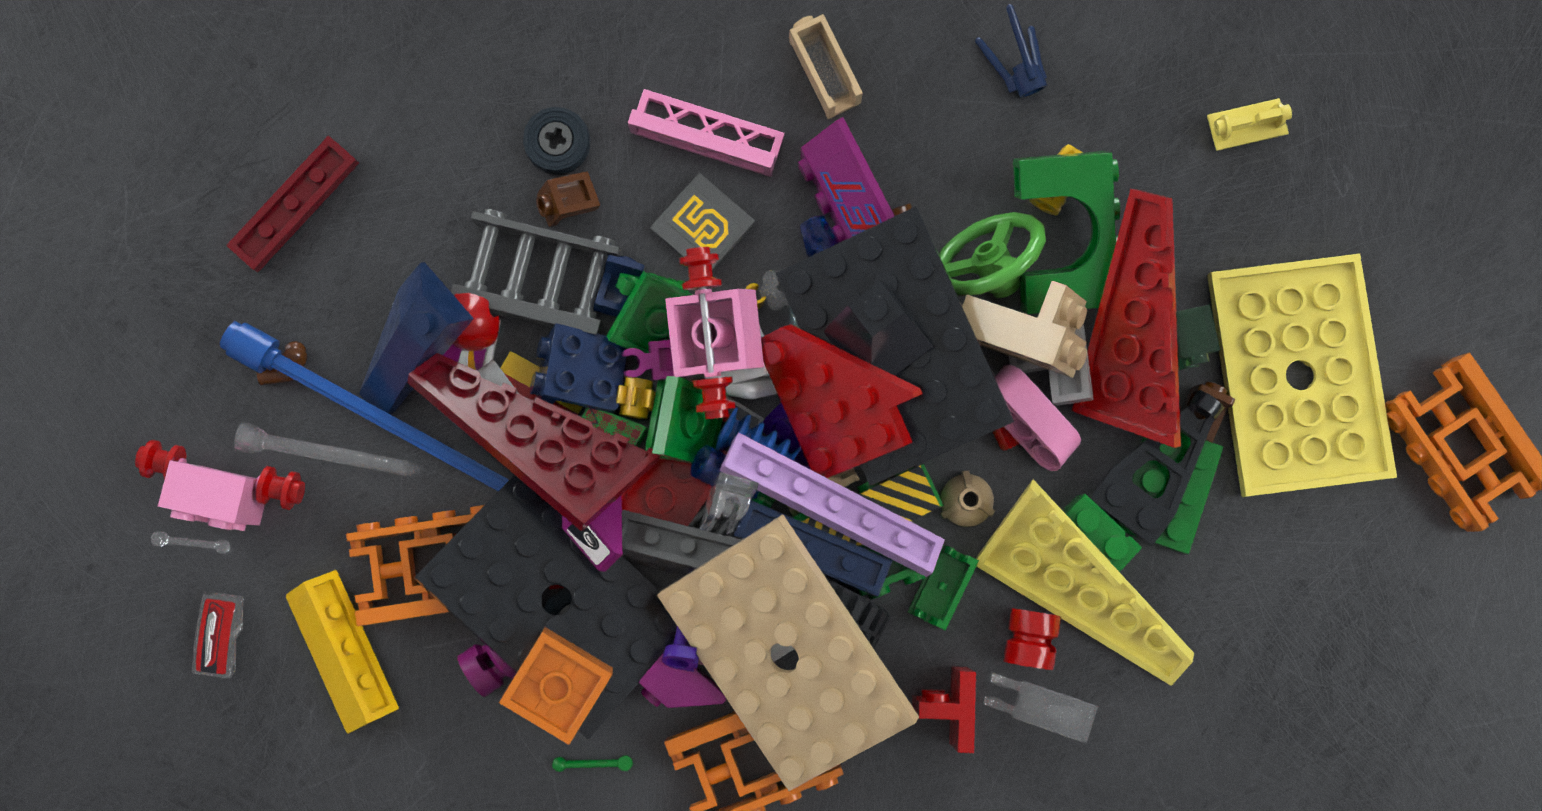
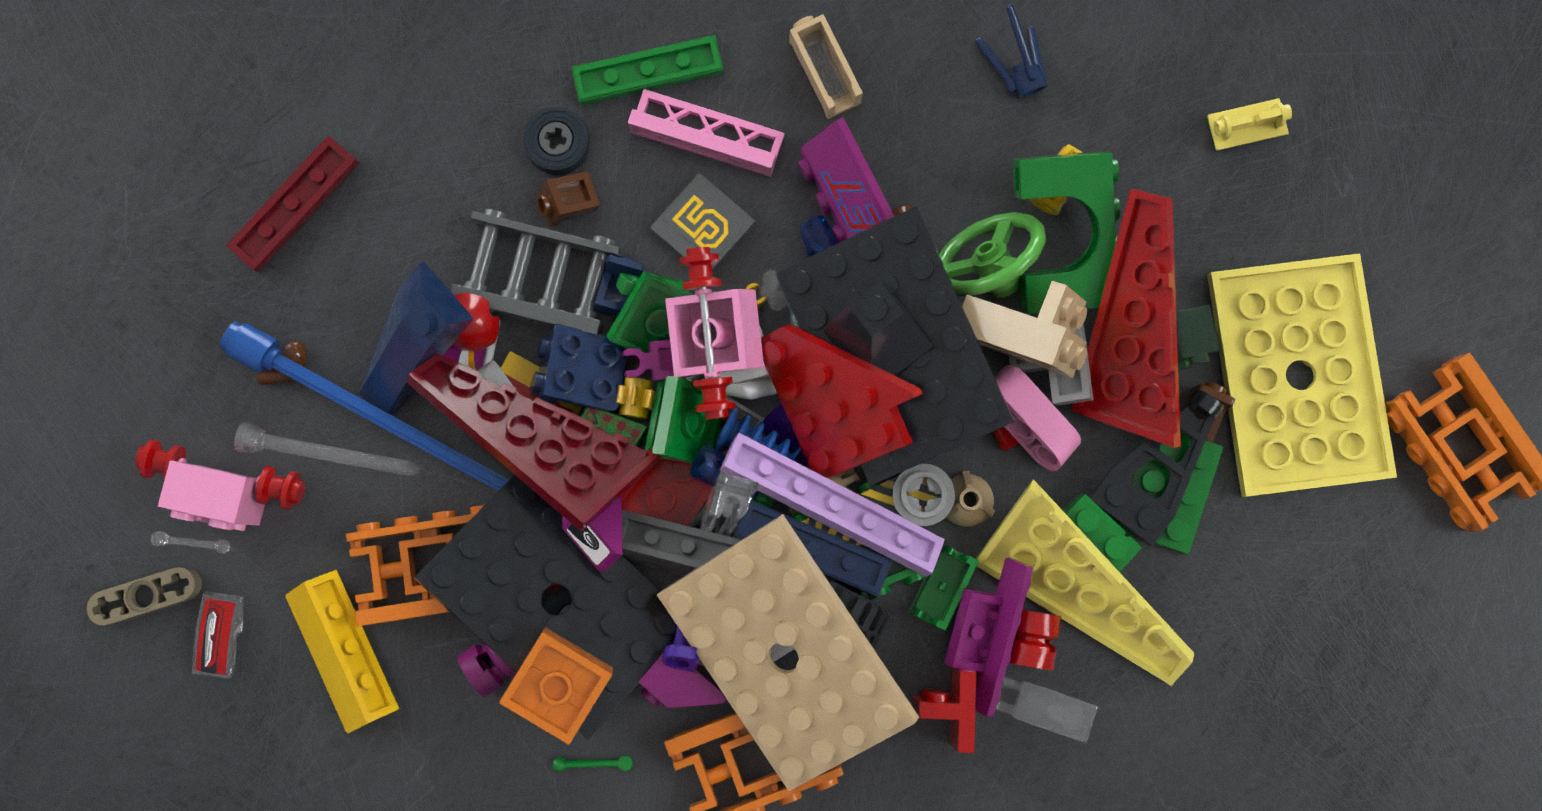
(116, 594): none -> dark tan beam
(647, 70): none -> green tile
(936, 481): none -> light grey gear
(987, 630): none -> magenta bracket

